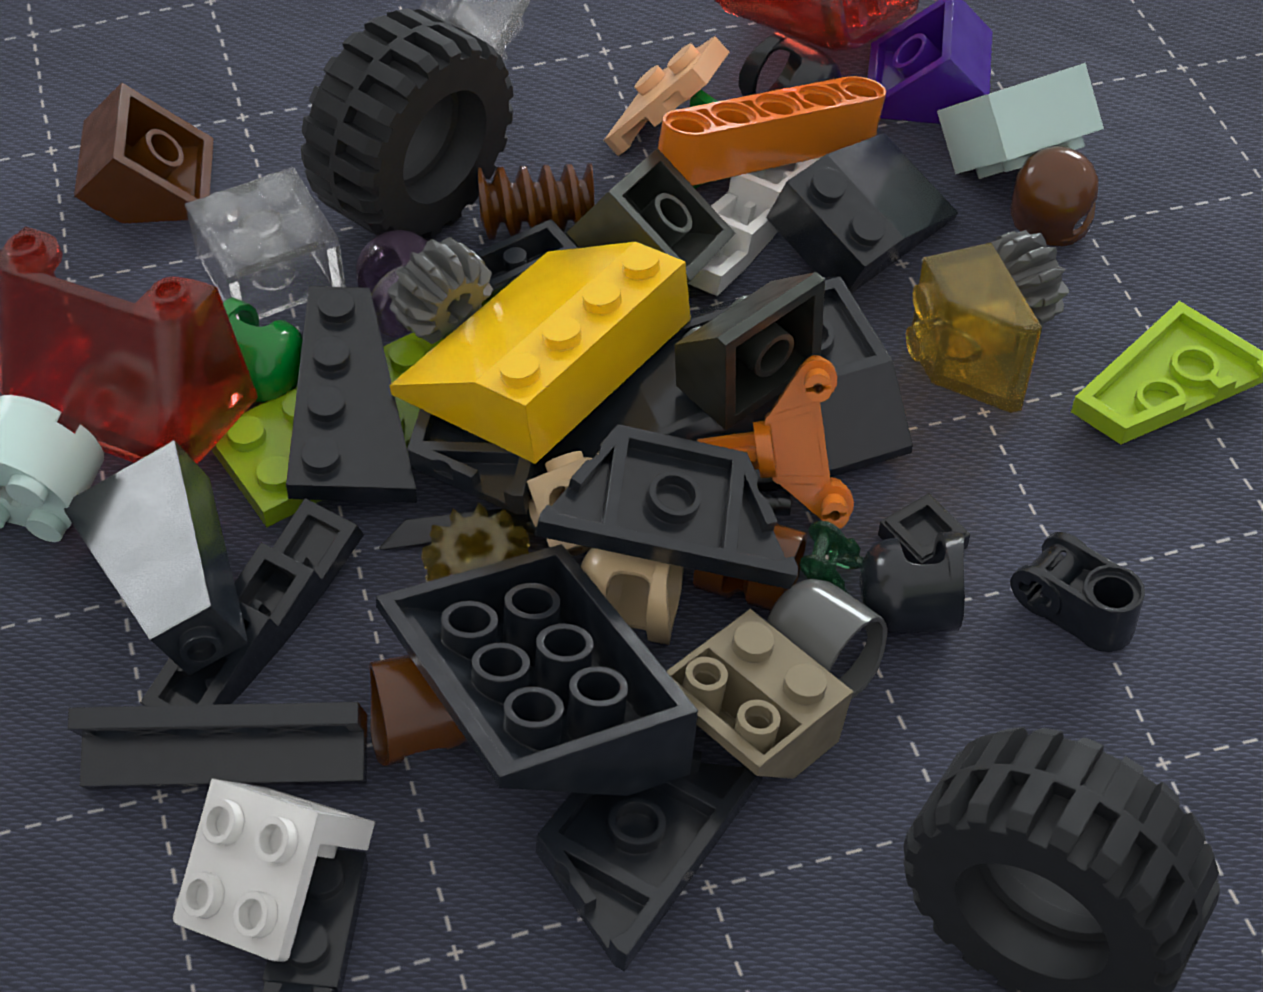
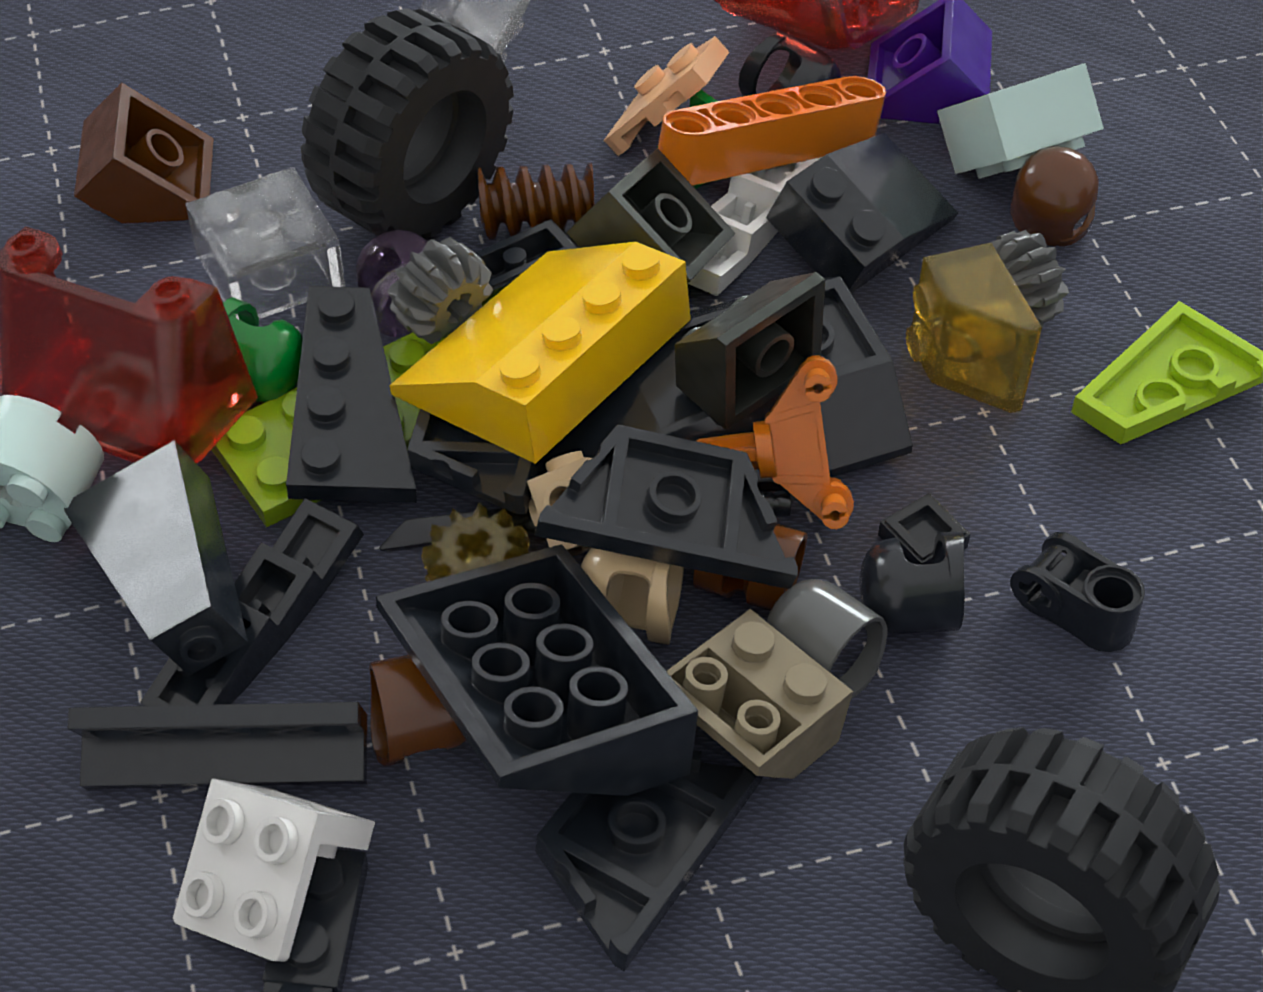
(841, 551): clear green piece -> none

